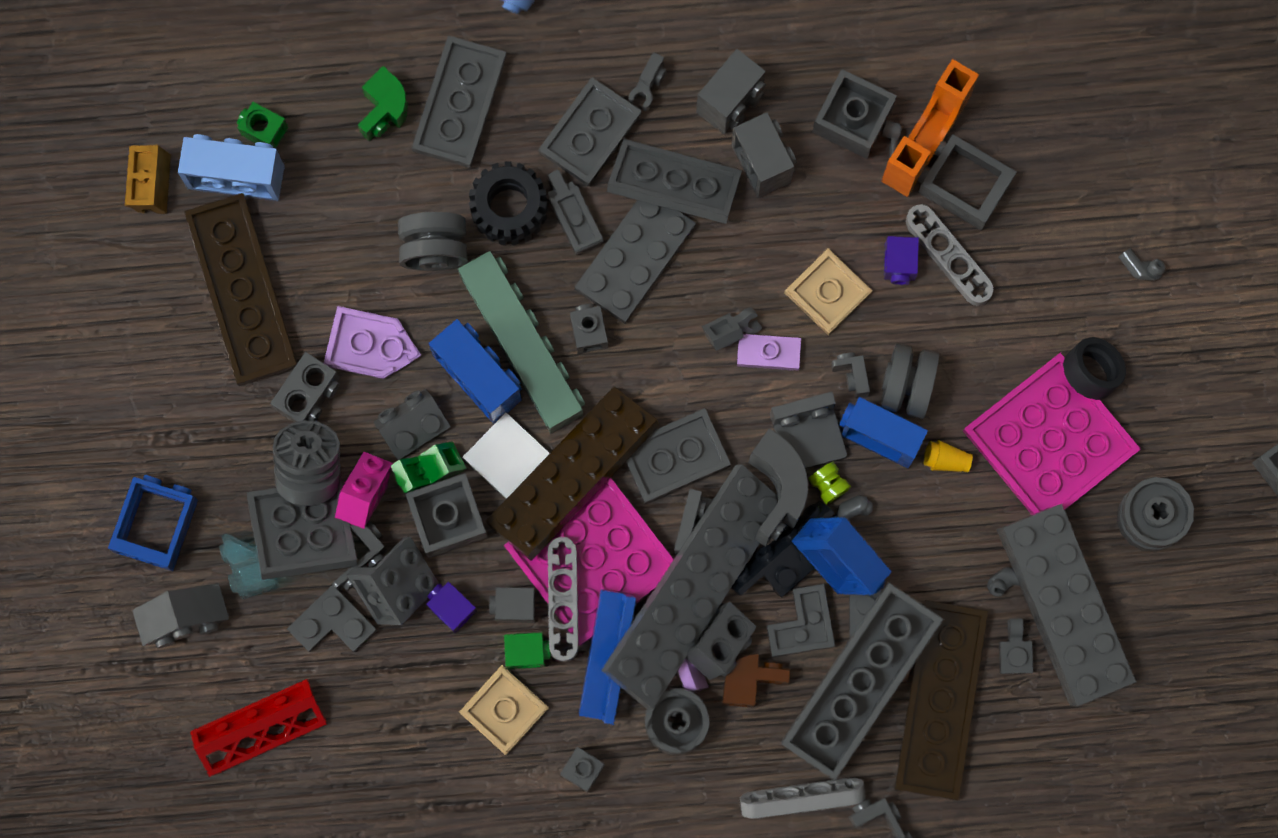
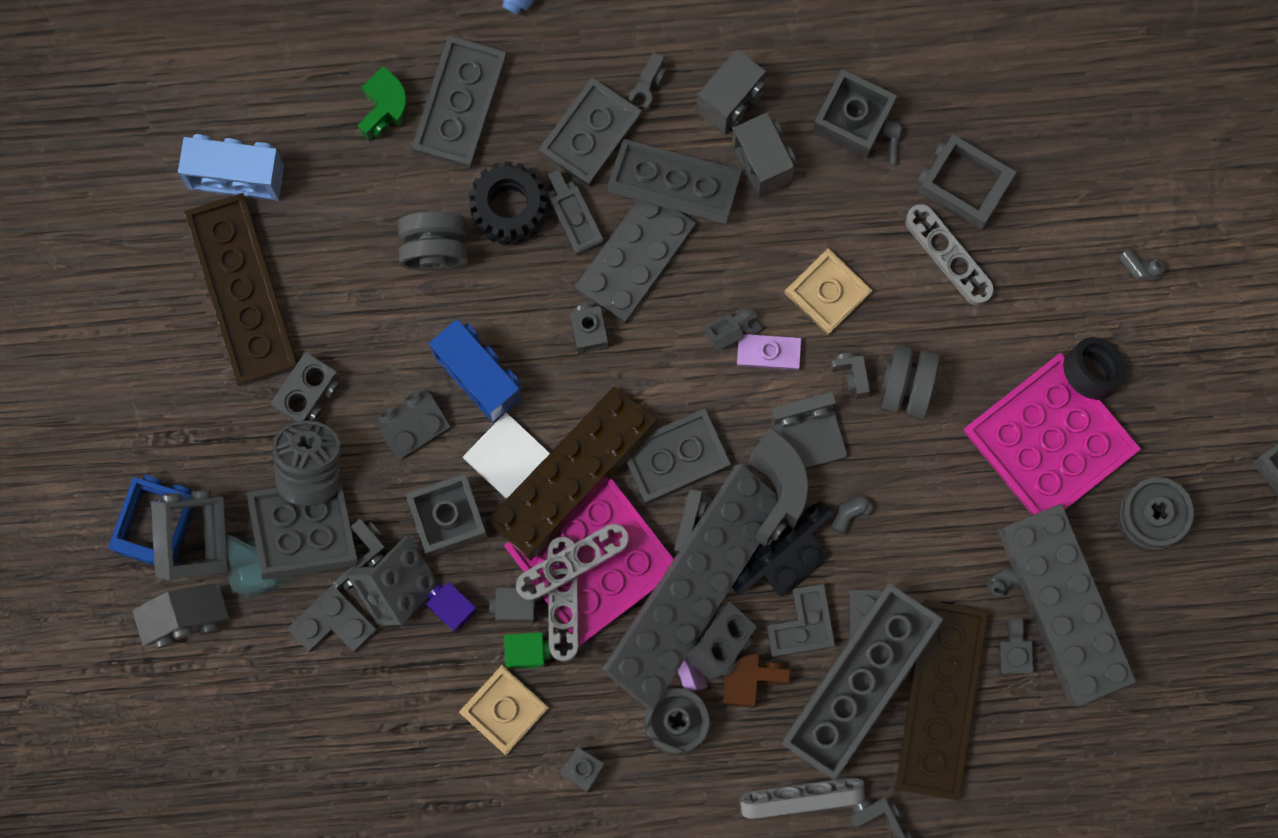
(148, 178): pearl gold hinge -> none
(214, 536): none -> dark grey window
(248, 721): red fence -> none
(271, 134): green brick -> none
(363, 490): dark pink brick -> none
(368, 344): lavender tile -> none
(428, 468): green brick -> none
(520, 341): sand green brick -> none
(574, 566): none -> light grey beam
(611, 623): blue fence -> none
(829, 483): lime wheel -> none
(842, 556): blue window -> none
(882, 432): blue window -> none
(901, 259): dark purple brick -> none
(943, 109): orange arch -> none
(944, 457): yellow cone -> none

